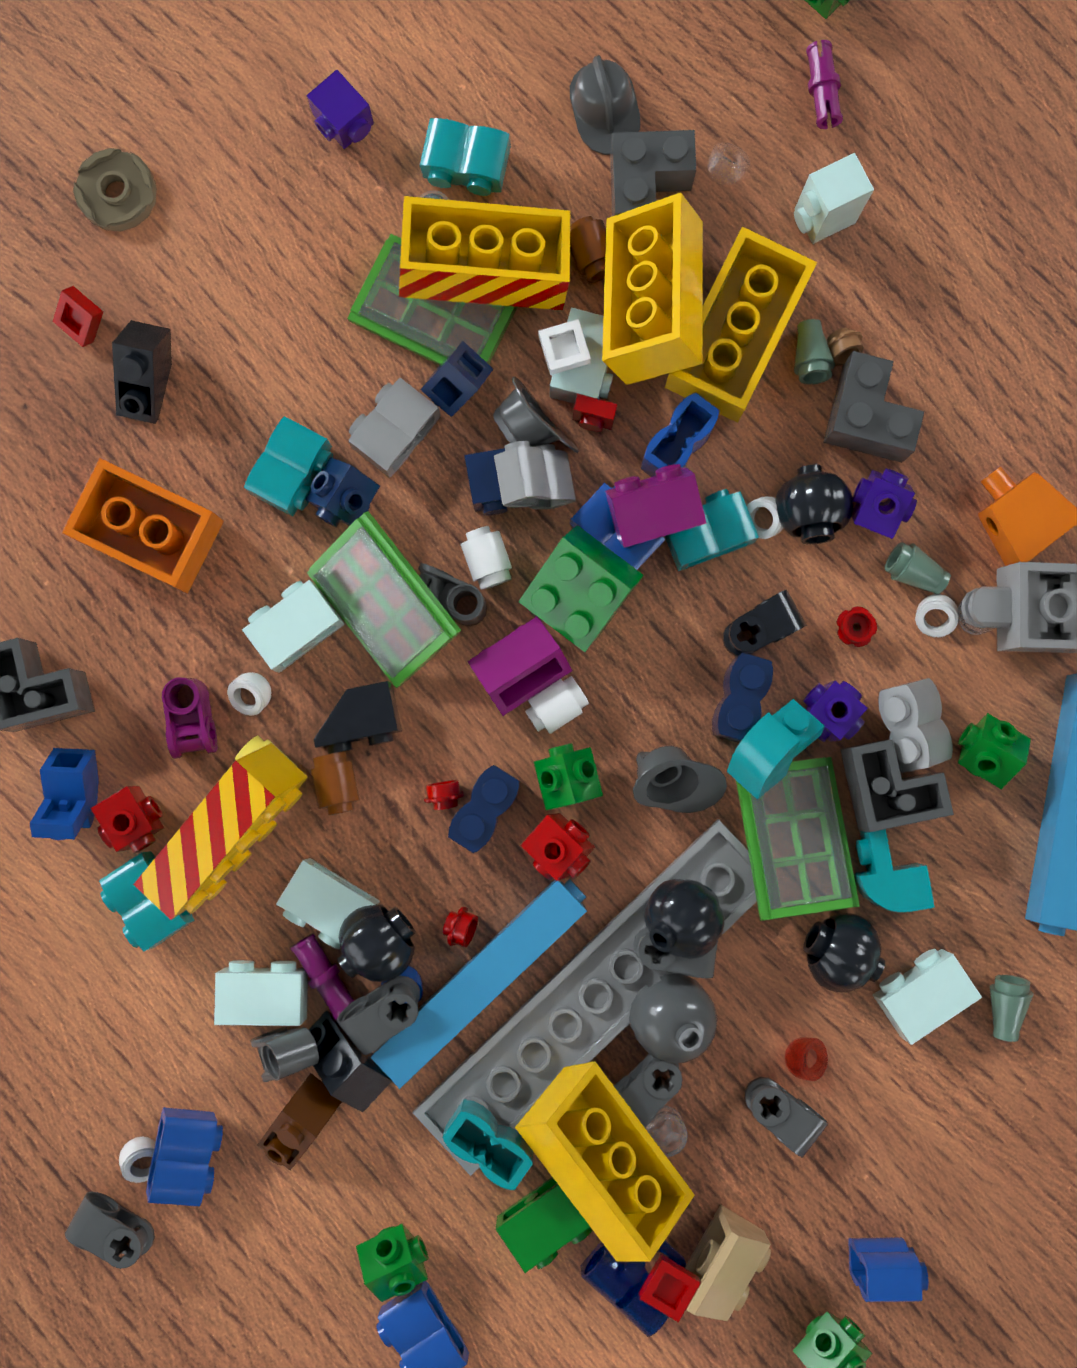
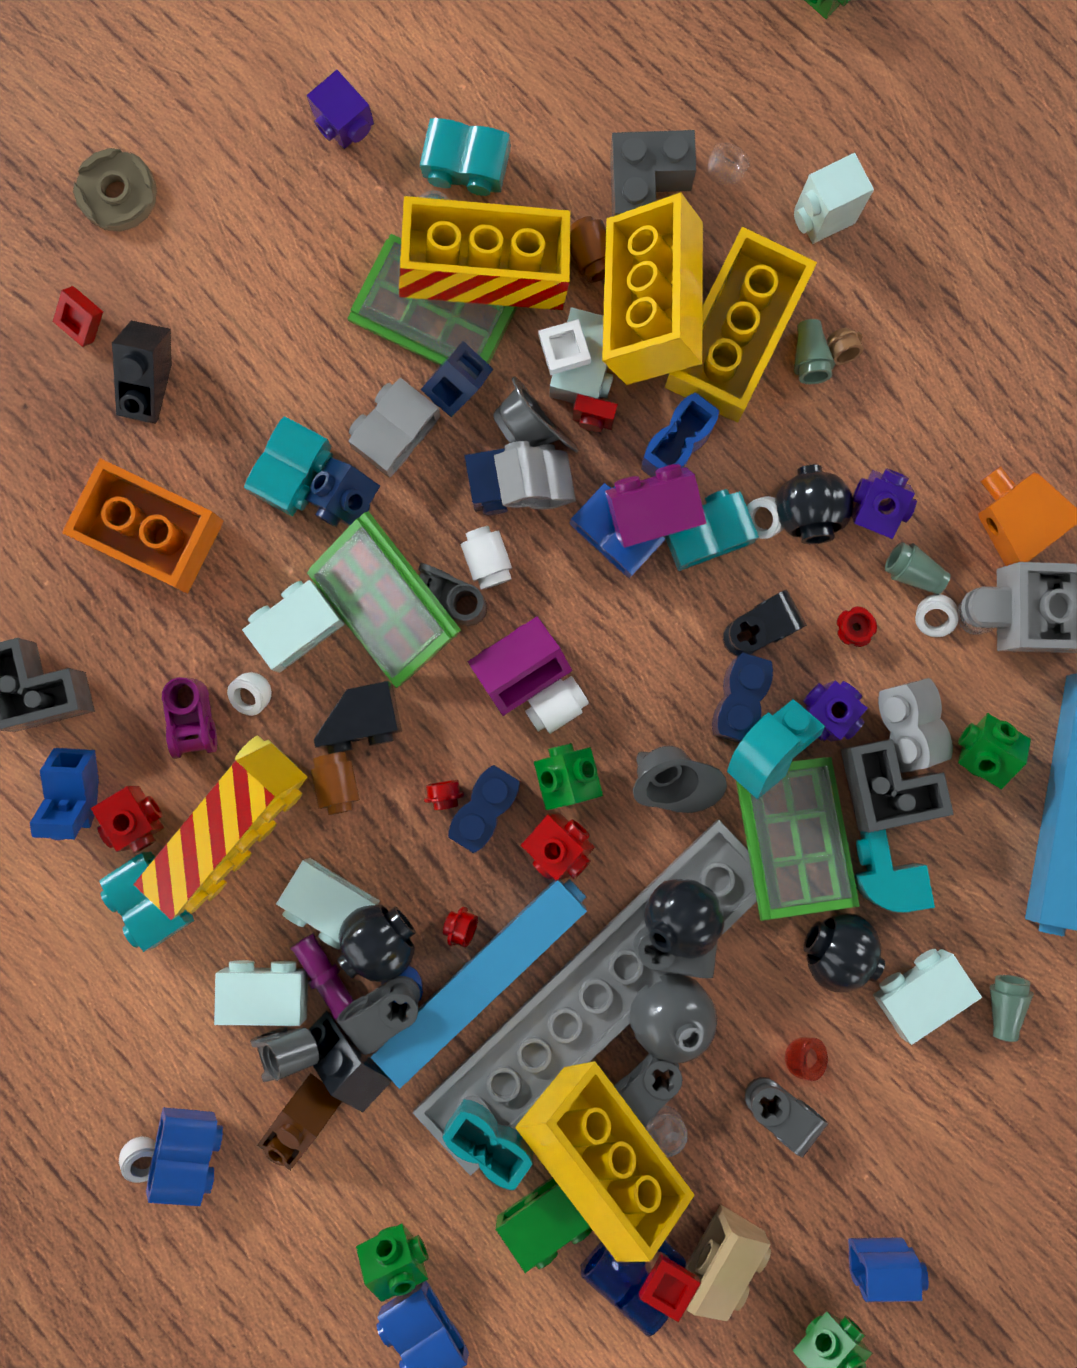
(105, 1230): dark grey piece -> none
(580, 588): green brick -> none
(603, 103): dark grey piece -> none
(824, 84): magenta pin -> none
(863, 419): dark grey brick -> none

